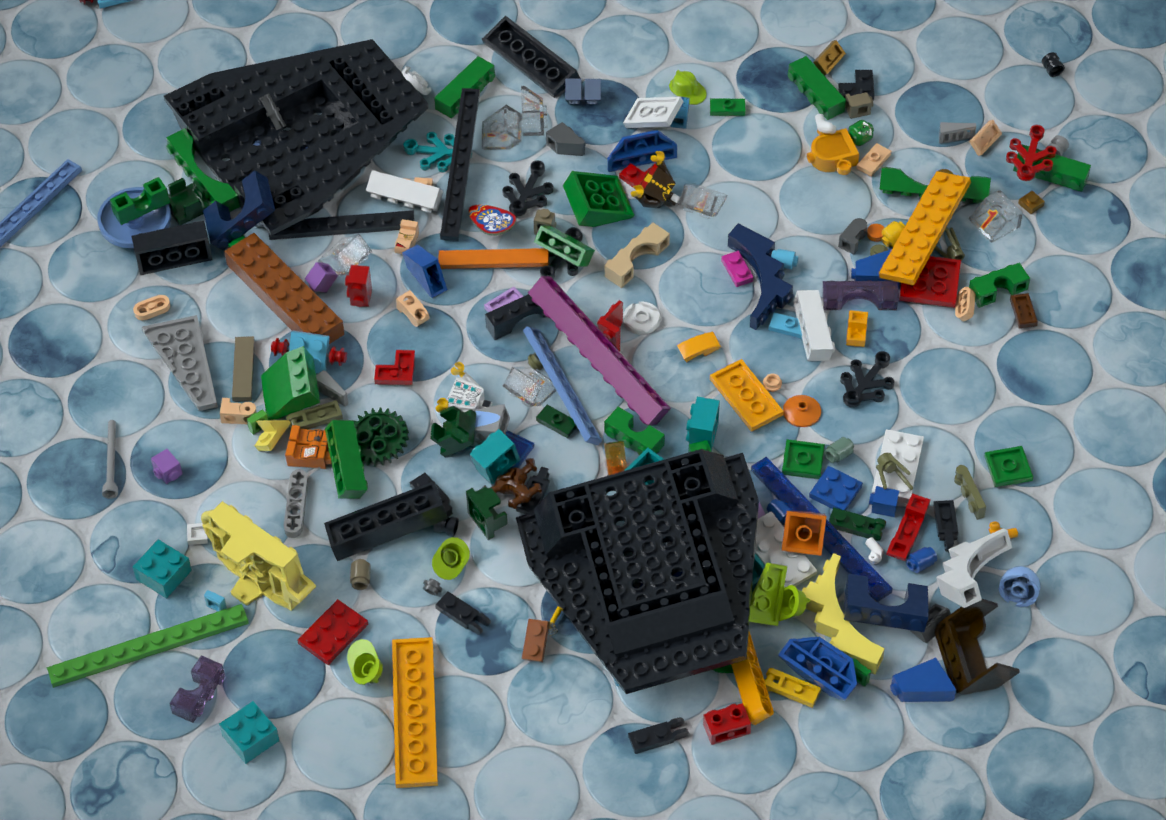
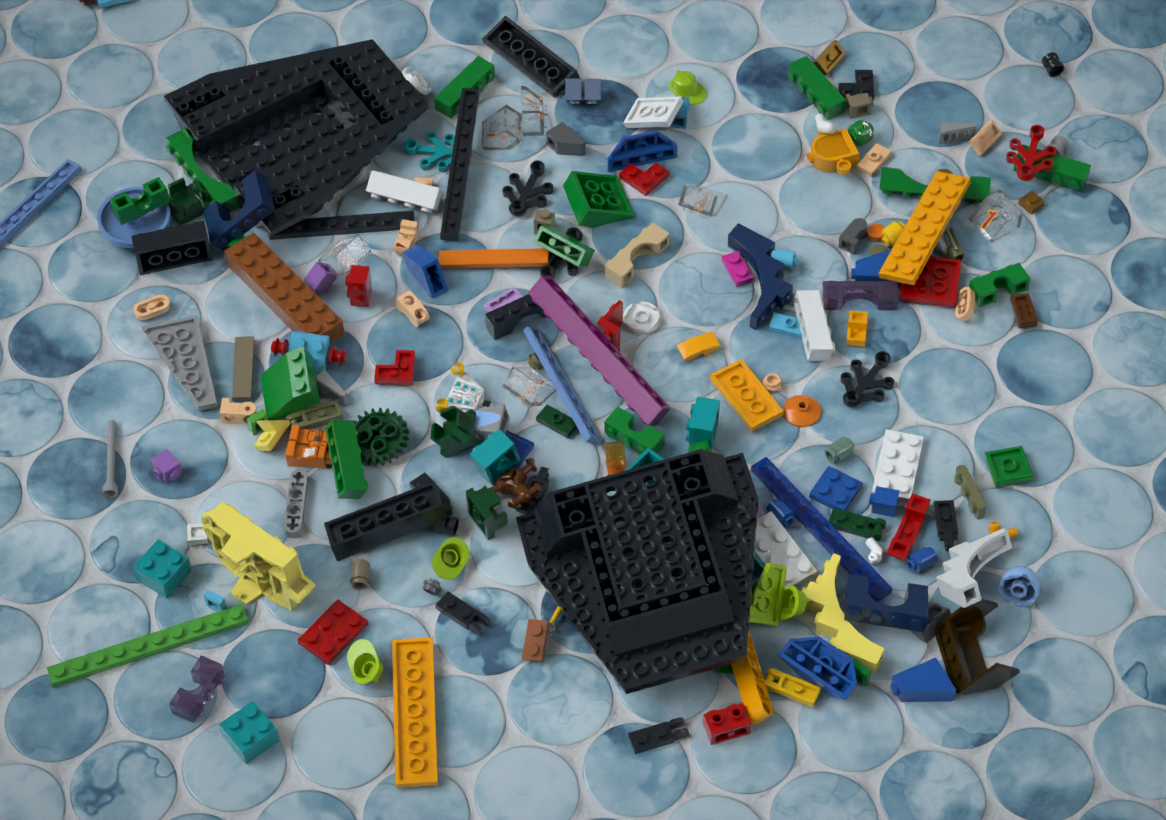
(272, 111): dark grey pin -> none
(492, 219): shield -> none
(656, 185): dark brown torso -> none
(727, 107): green plate -> none
(803, 459): green tile -> none
(804, 532): orange slope -> none
(888, 464): olive plant -> none

